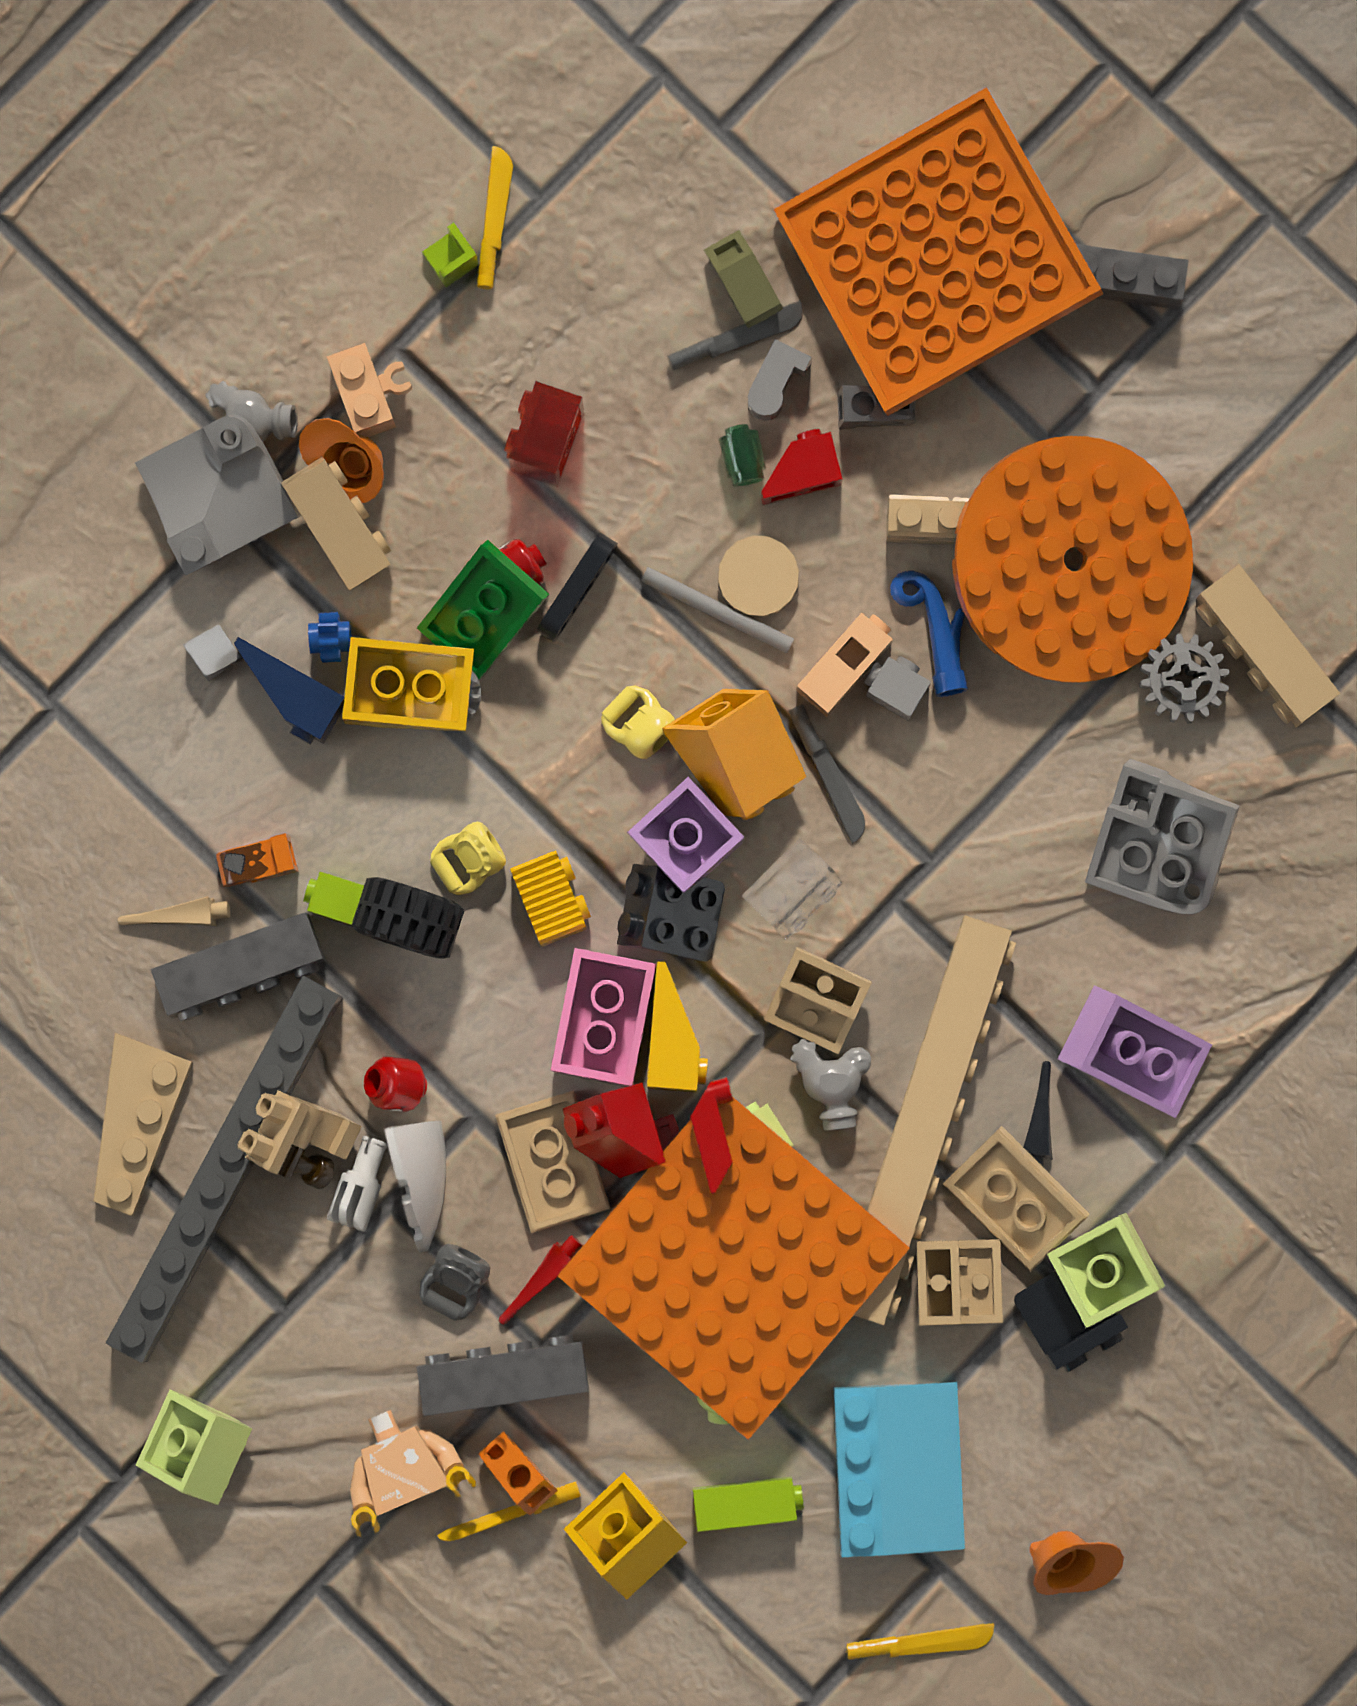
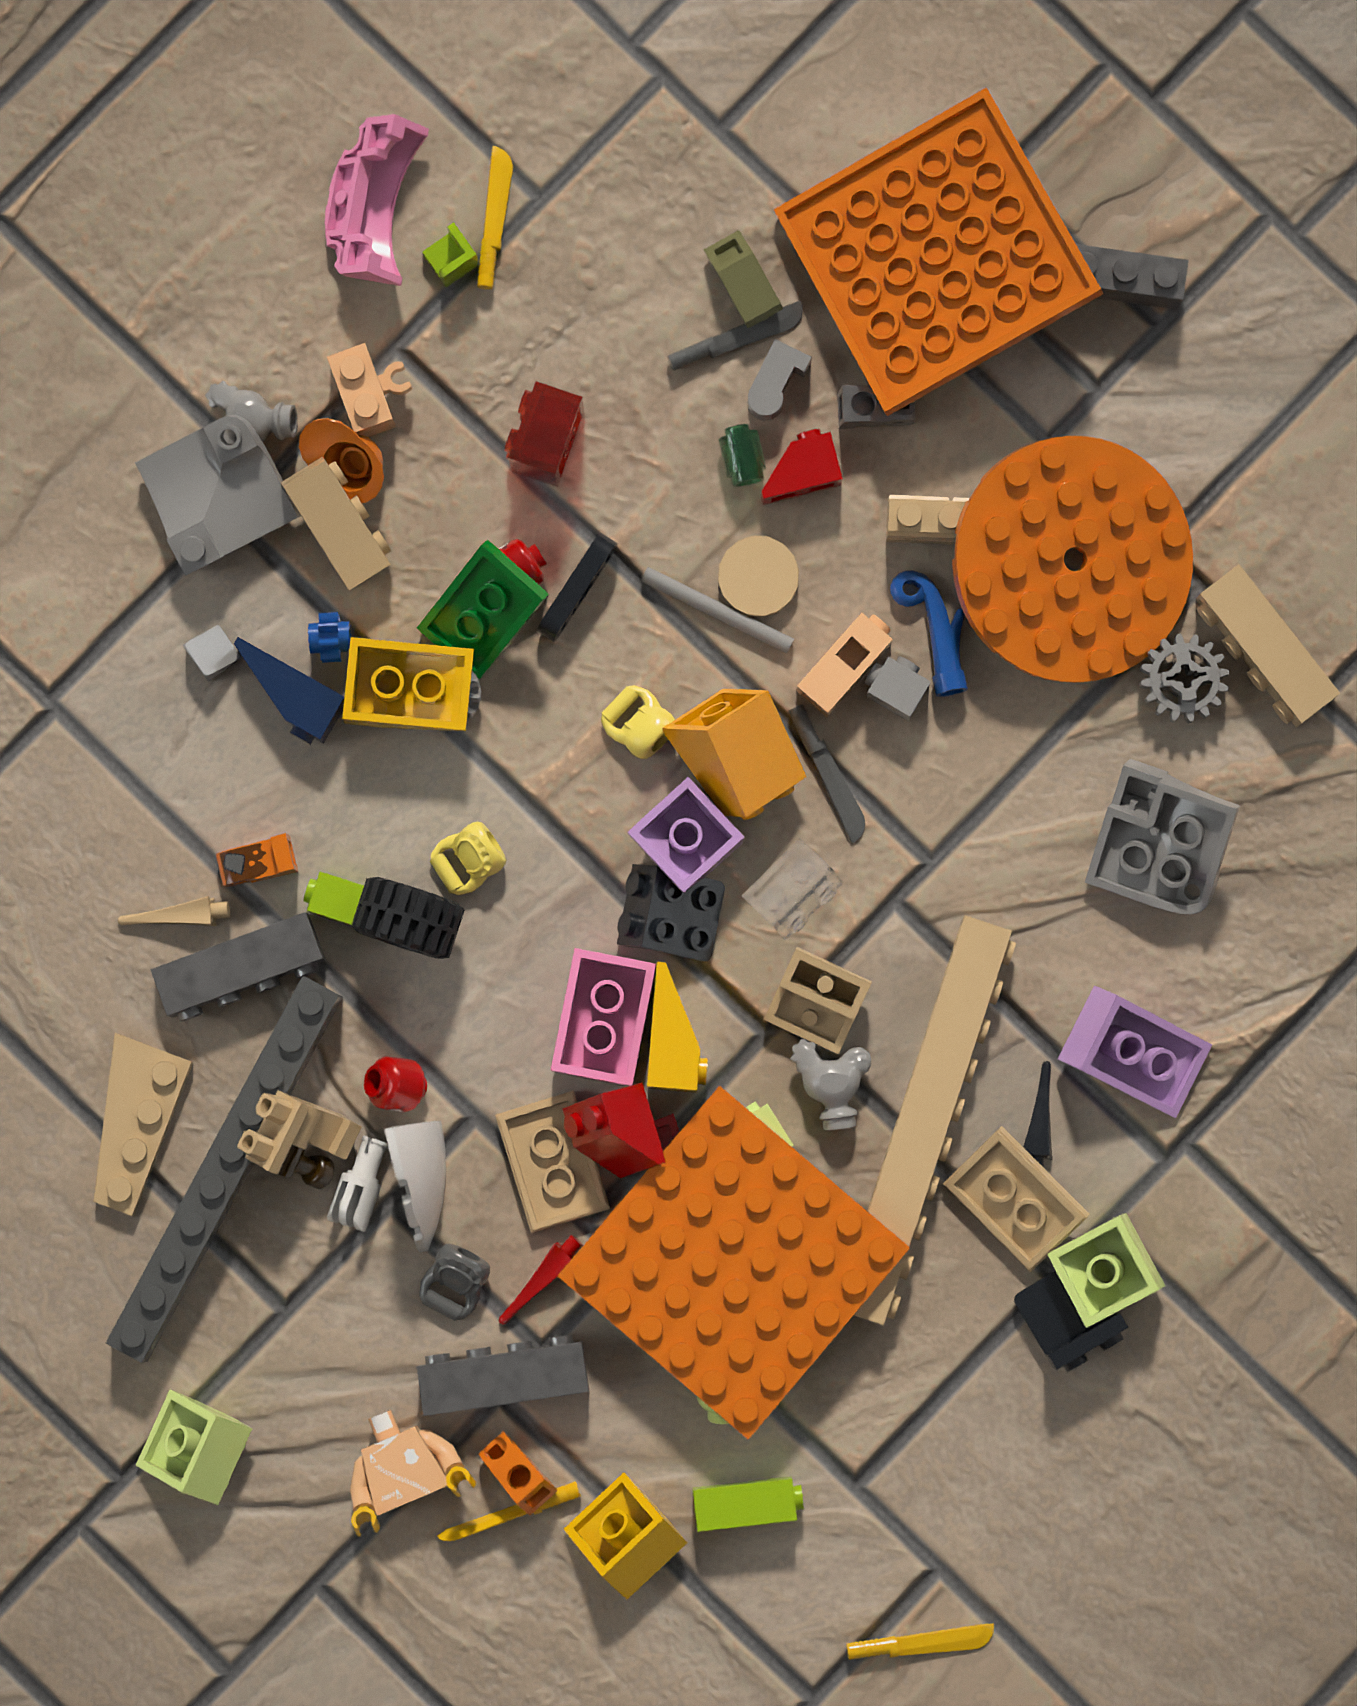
(365, 197): none -> bright pink windscreen
(549, 897): yellow brick -> none
(711, 1133): red piece -> none
(898, 1469): medium azure slope -> none
(959, 1282): tan brick -> none
(1072, 1565): orange piece -> none

